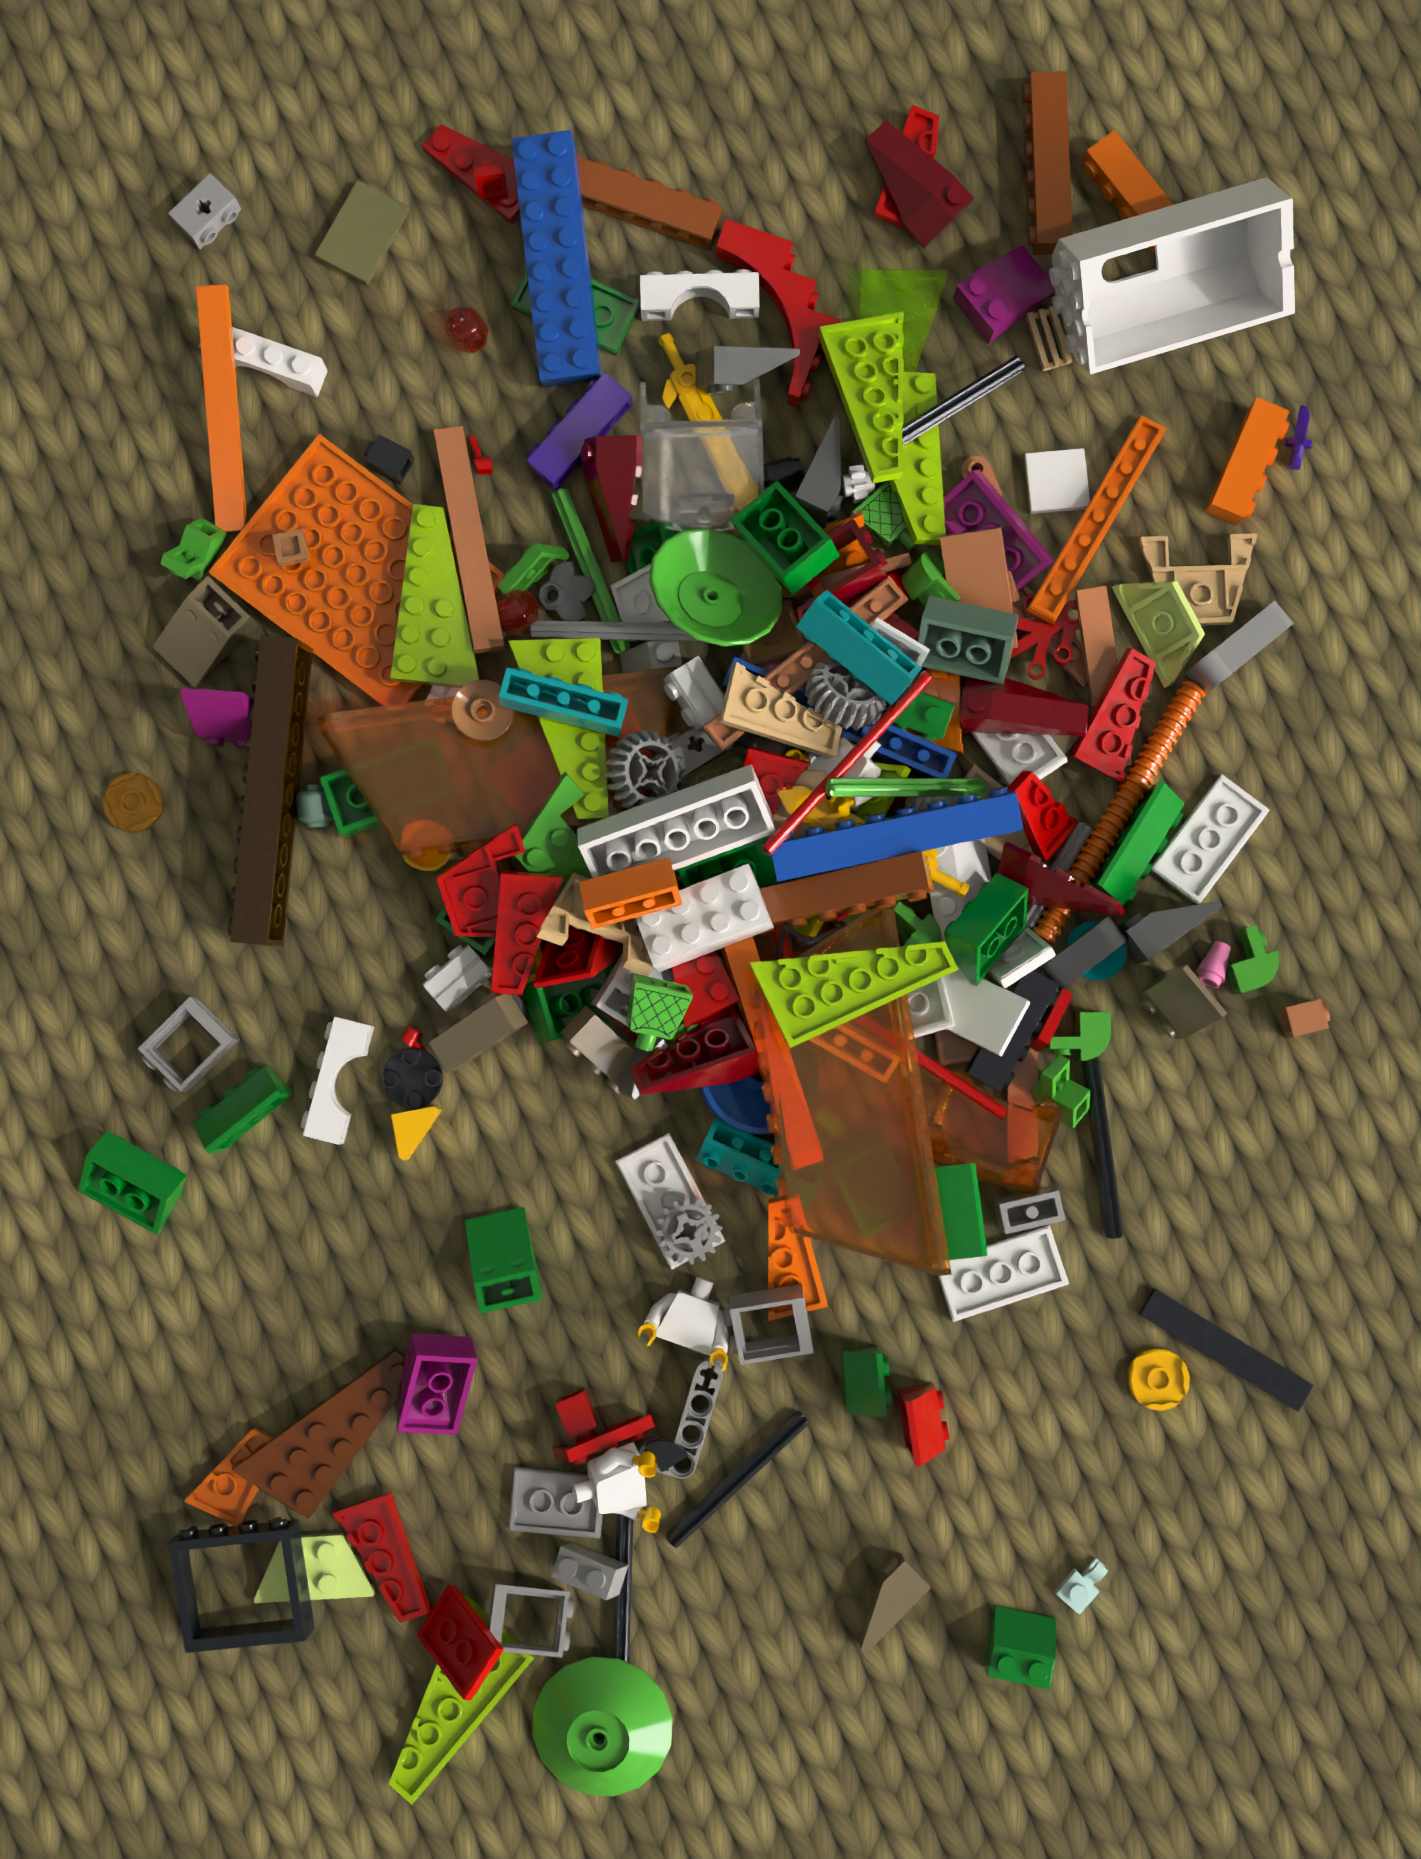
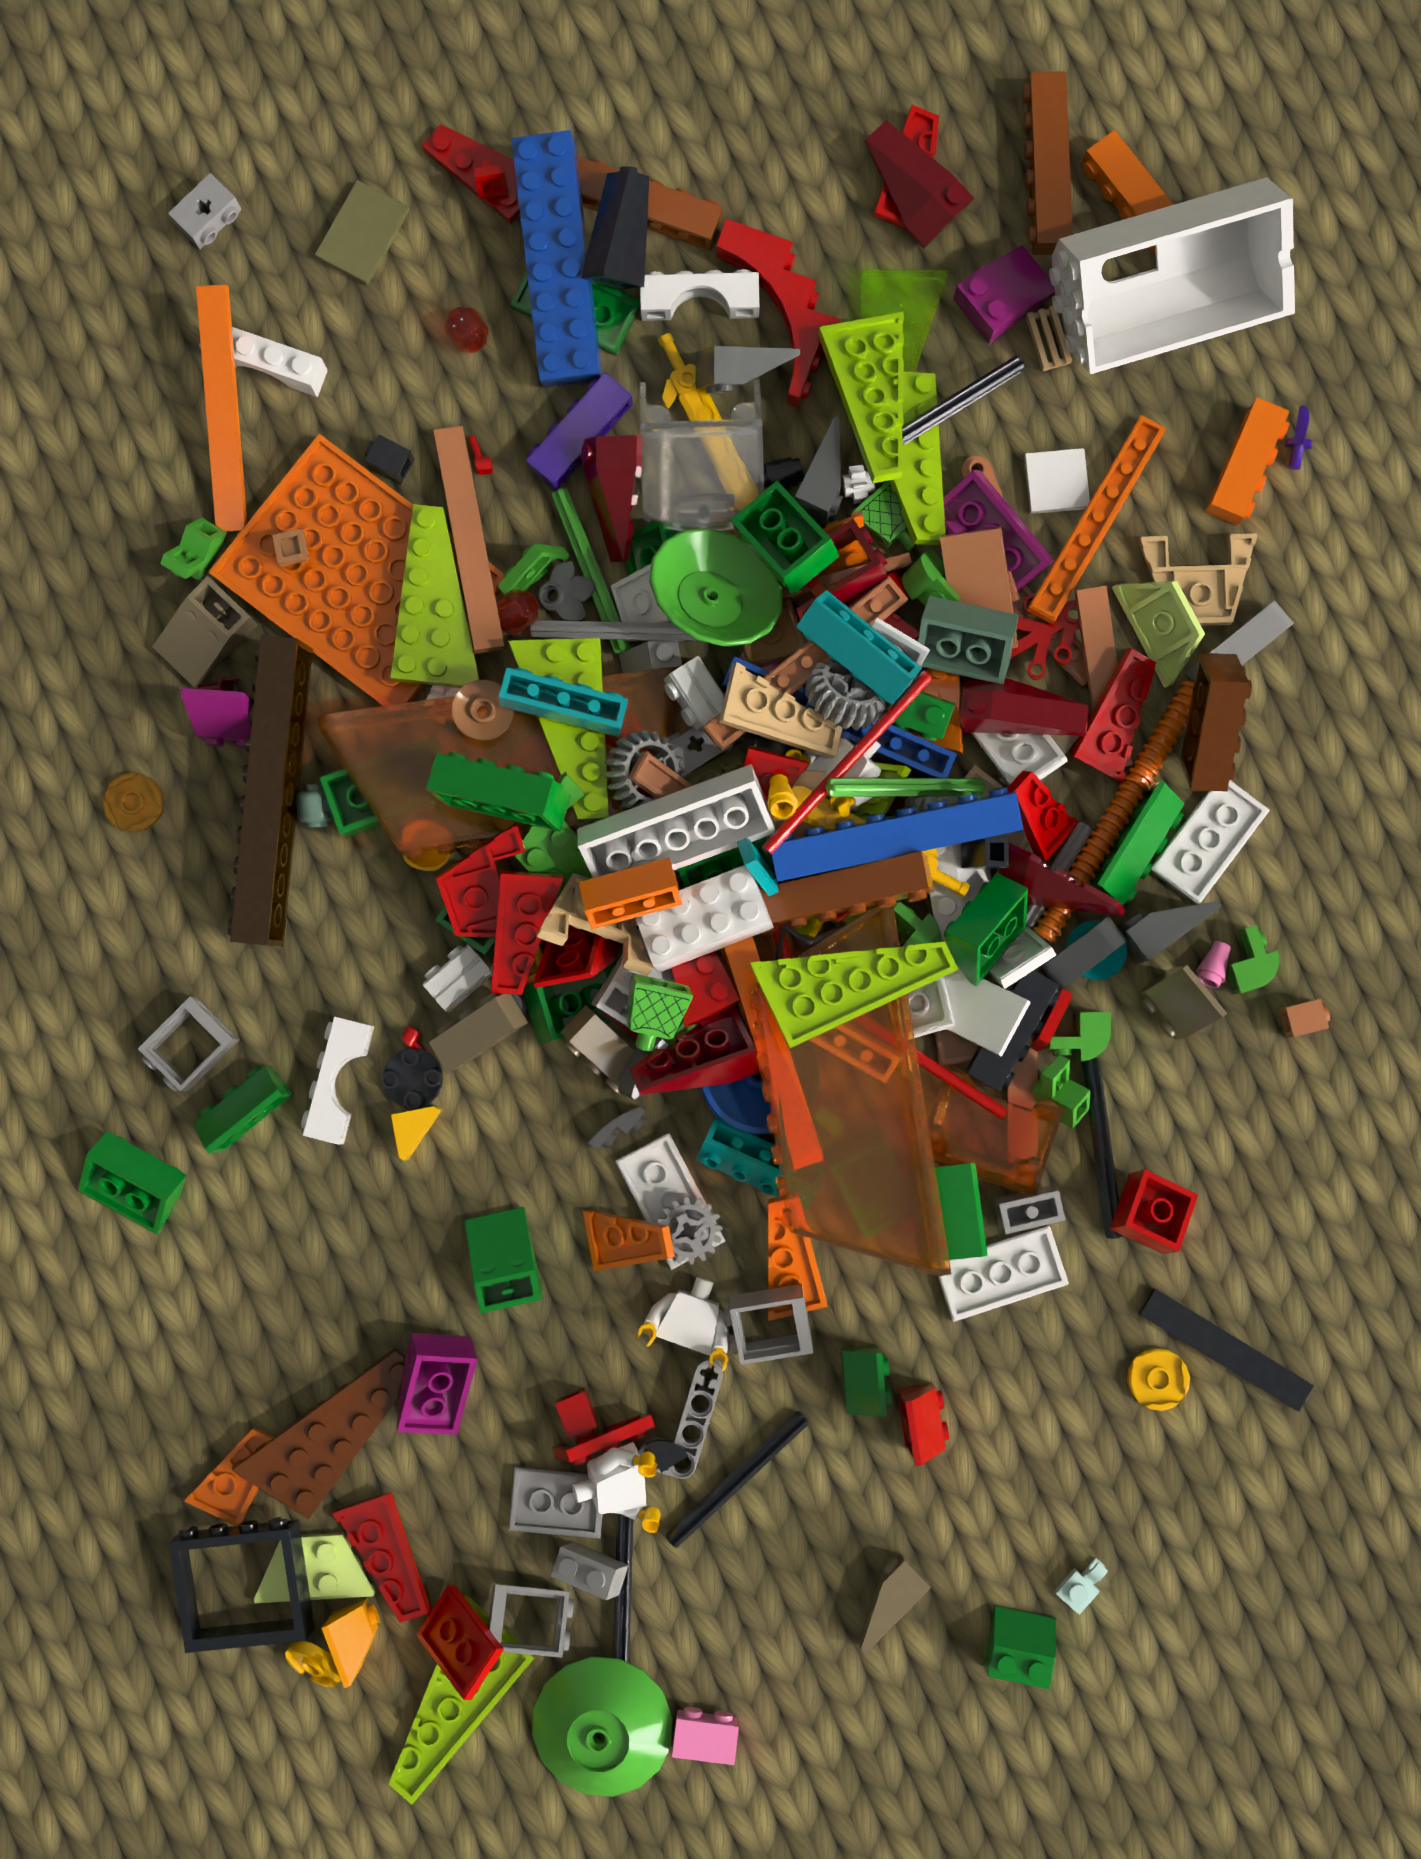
(224, 684): none -> dark red hand
(316, 1661): none -> yellow tile
(350, 1637): none -> light orange slope
(498, 790): none -> green brick
(620, 232): none -> black slope
(624, 1240): none -> orange wing
(628, 1121): none -> dark grey slope
(656, 777): none -> nougat tile
(705, 1736): none -> bright pink brick
(758, 866): none -> teal tile
(781, 798): none -> yellow cone
(985, 853): none -> black brick
(1154, 1212): none -> red brick
(1215, 722): none -> reddish brown brick

